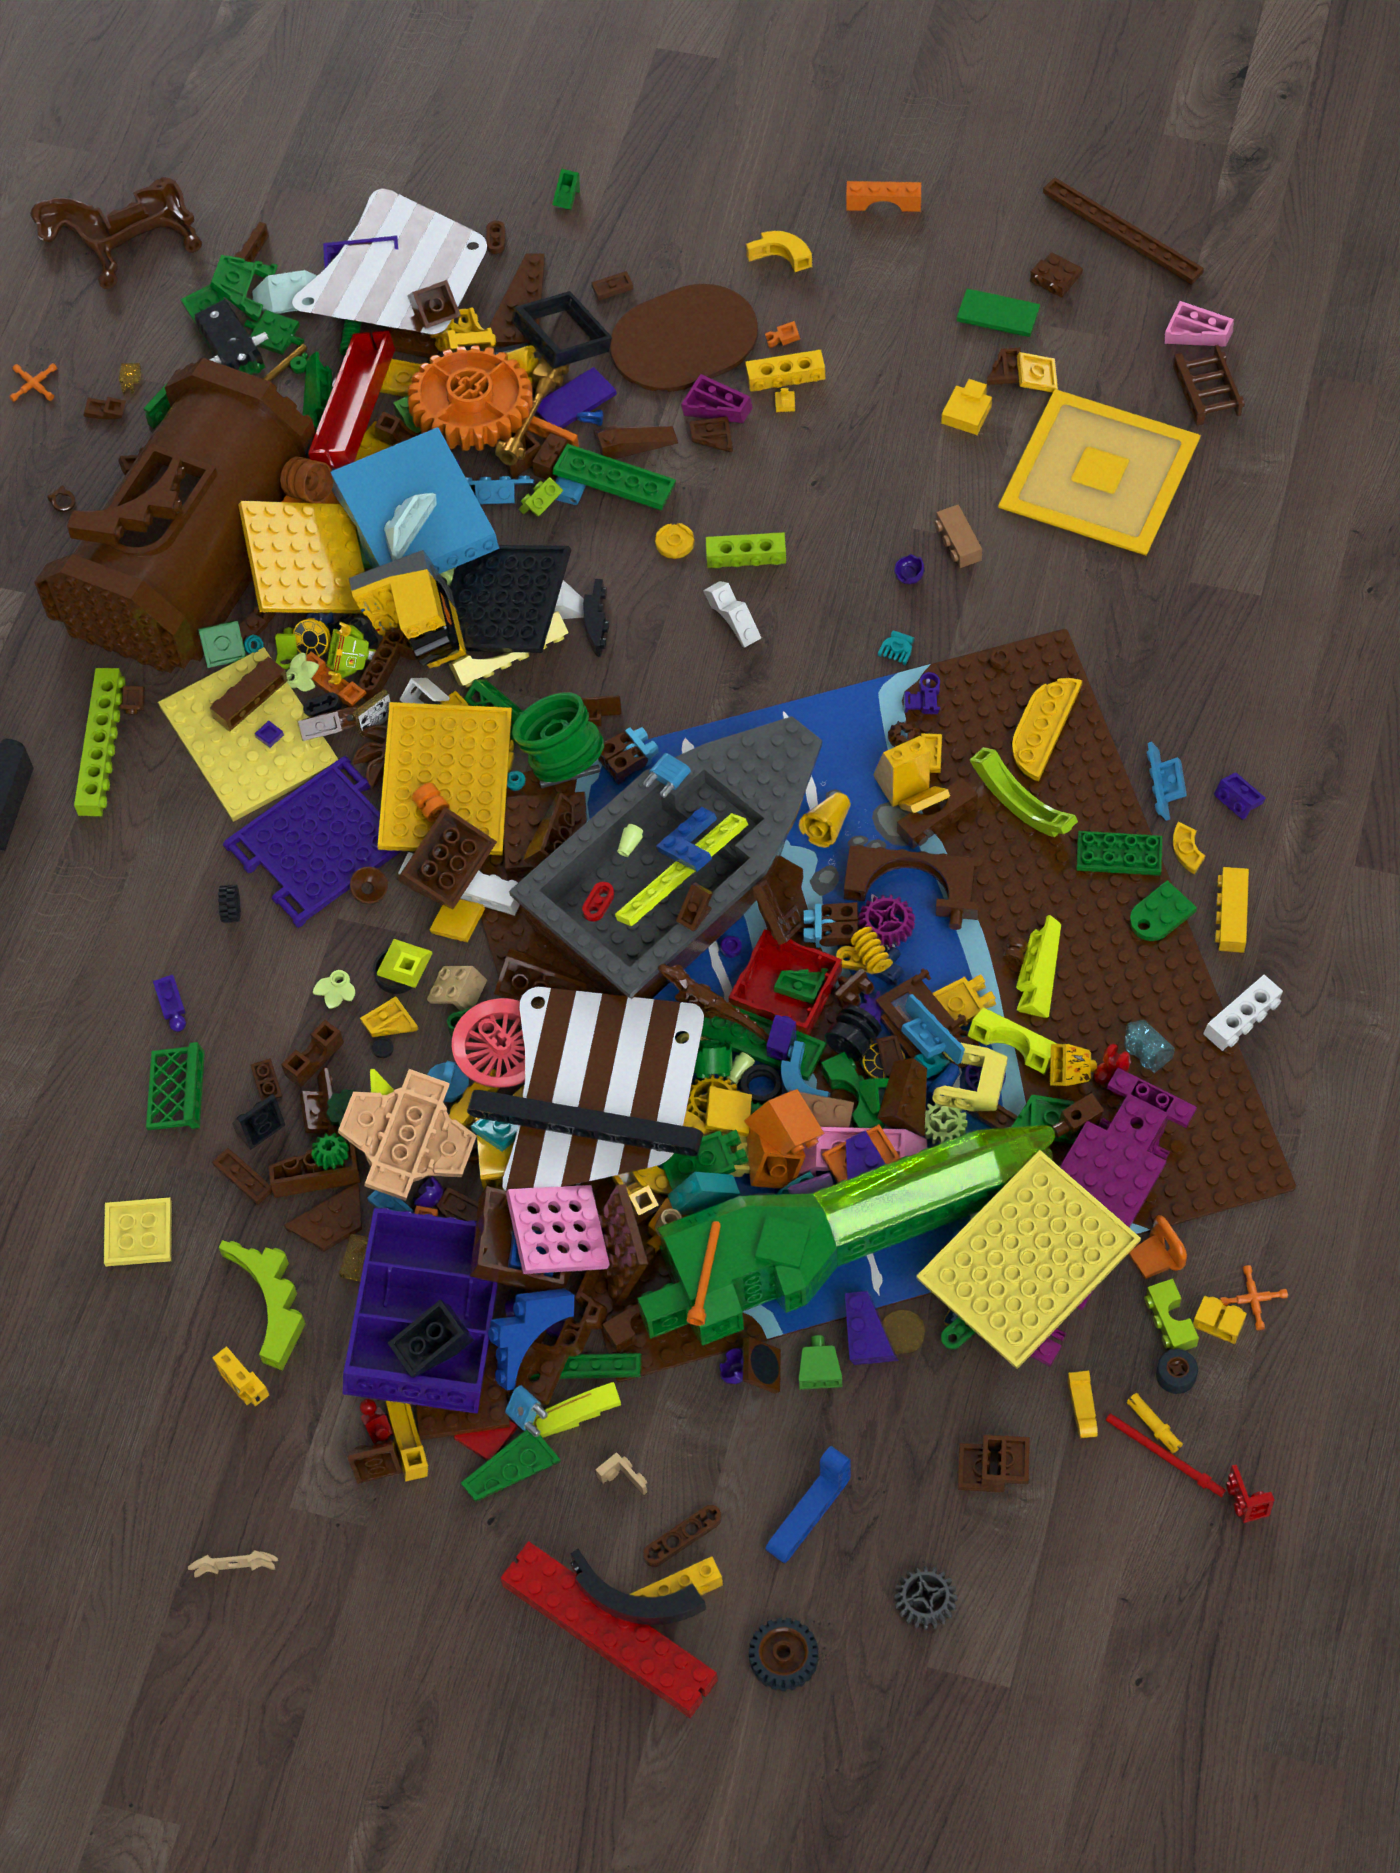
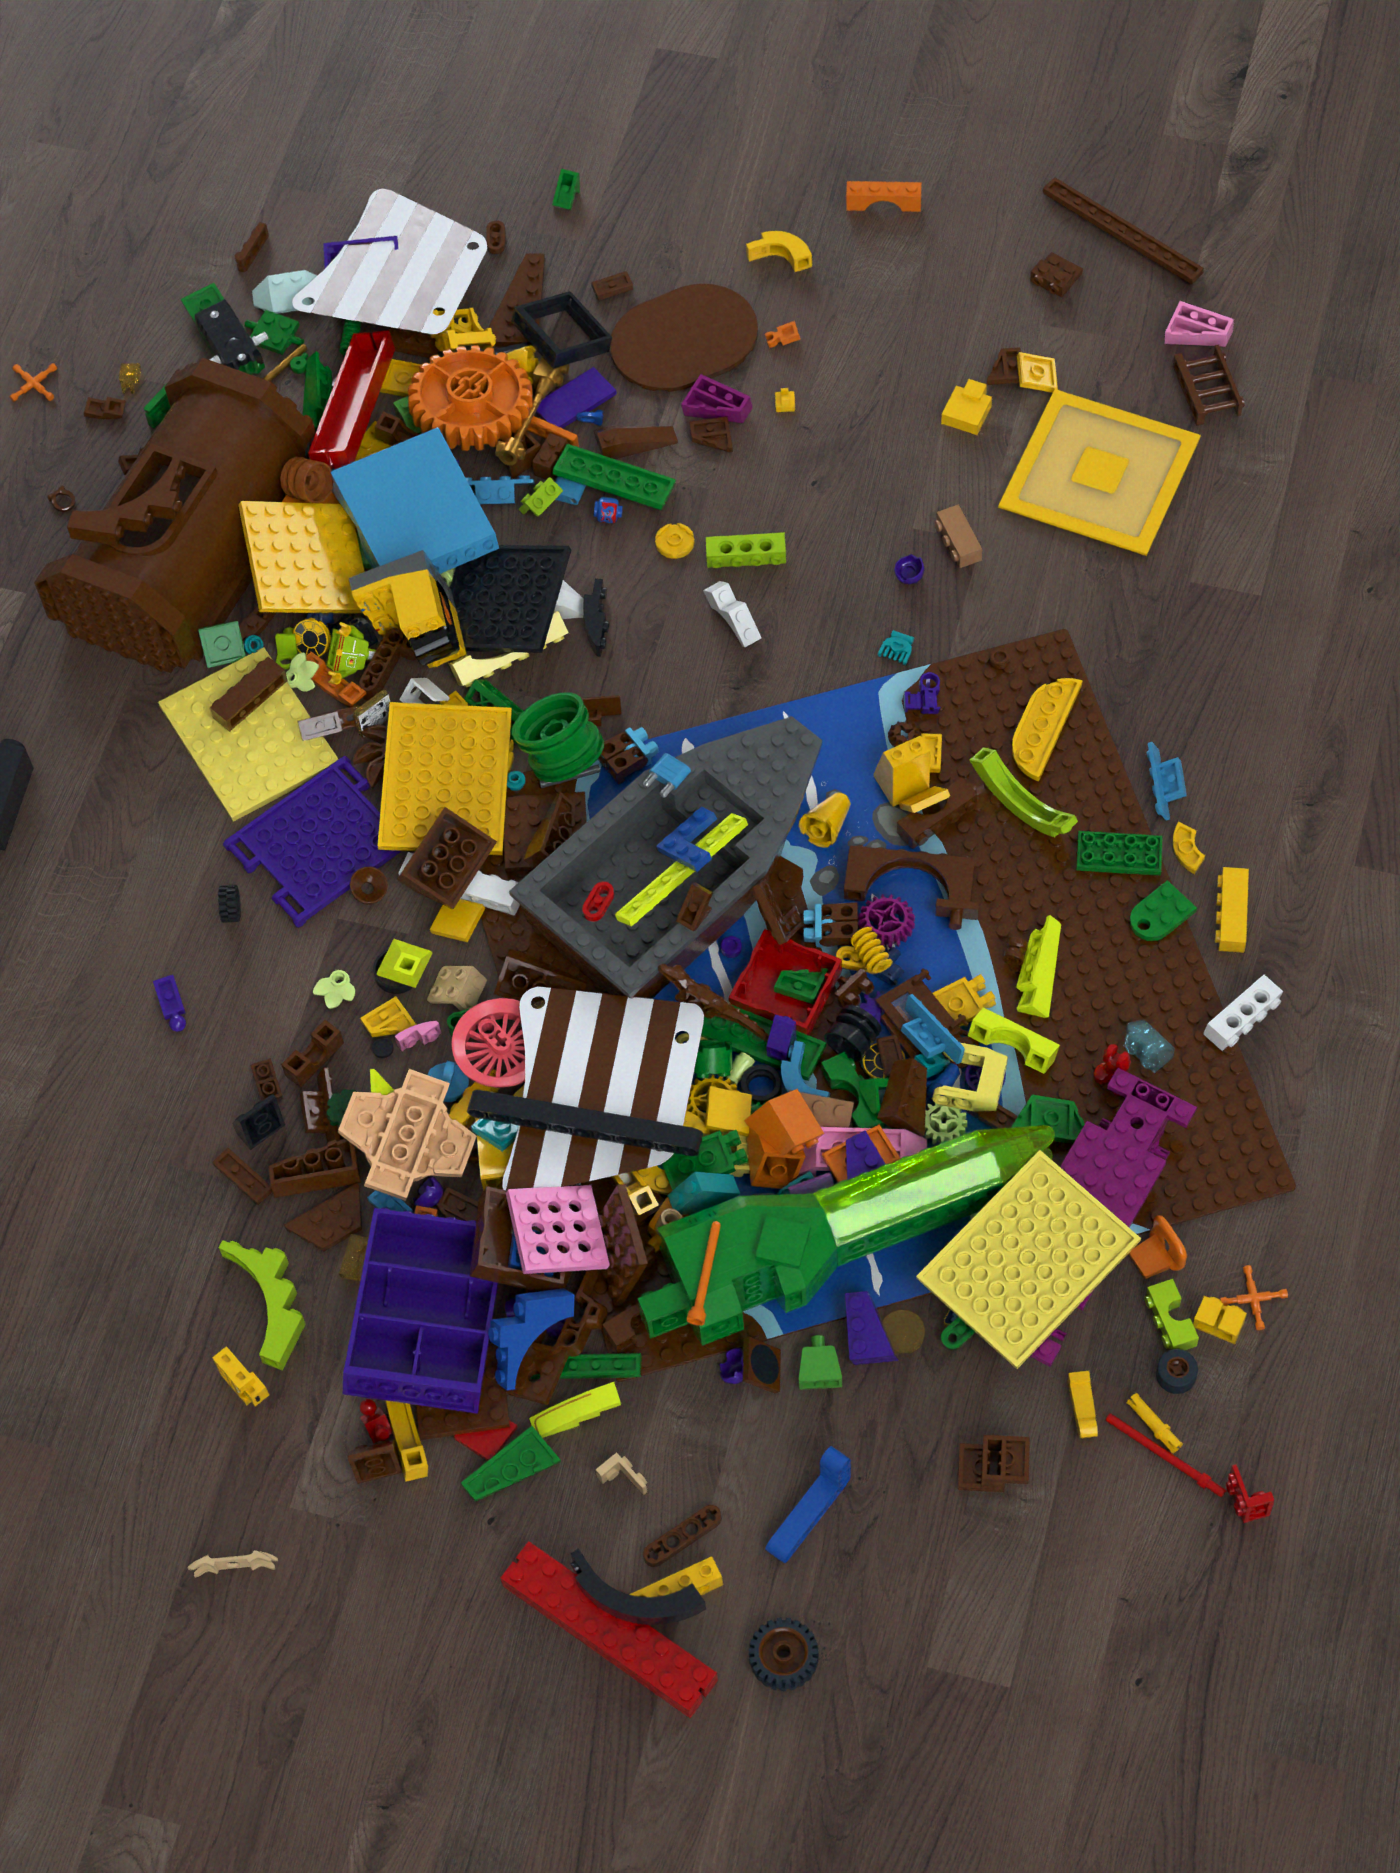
(85, 802): lime brick -> none
(133, 699): reddish brown bracket -> none
(138, 1231): light yellow plate -> none
(151, 211): reddish brown animal -> none
(193, 1087): green fence -> none
(233, 279): green wing -> none
(269, 734): dark purple tile -> none
(322, 704): black beam -> none
(330, 1151): green gear -> none
(407, 522): light aqua wedge -> none
(424, 1032): none -> bright pink slope
(429, 801): orange wheel -> none
(430, 1339): black slope -> none
(434, 304): reddish brown slope -> none
(523, 1410): dark azure piece -> none
(607, 510): none -> blue head
(630, 838): yellowish green cone -> none
(785, 370): yellow brick -> none
(920, 1578): dark grey gear -> none
(998, 312): green tile -> none
(1070, 1065): yellow torso -> none
(1075, 1116): reddish brown torso -> none
(1238, 795): dark purple bracket -> none

